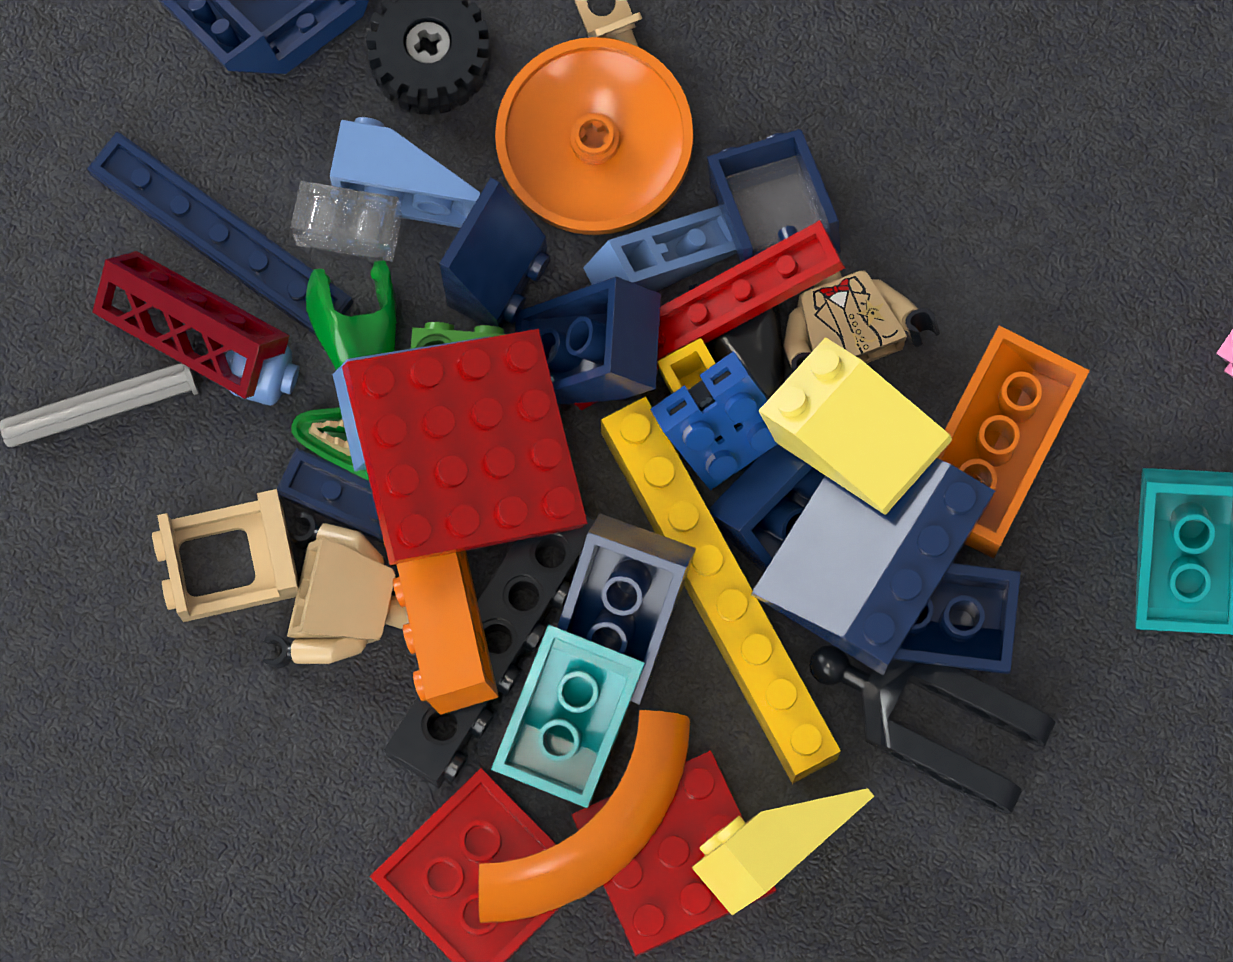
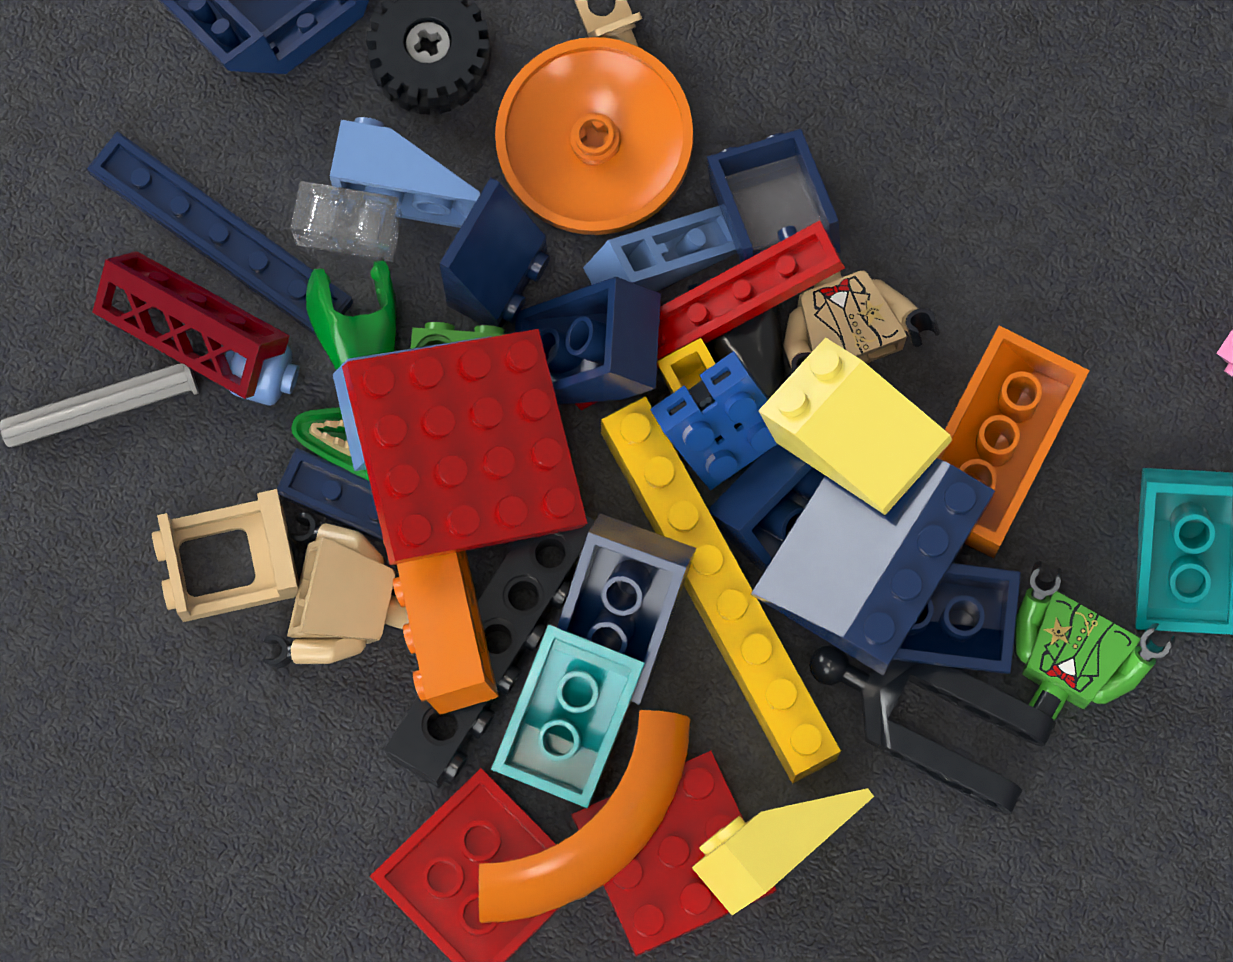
(1077, 651): none -> bright green torso

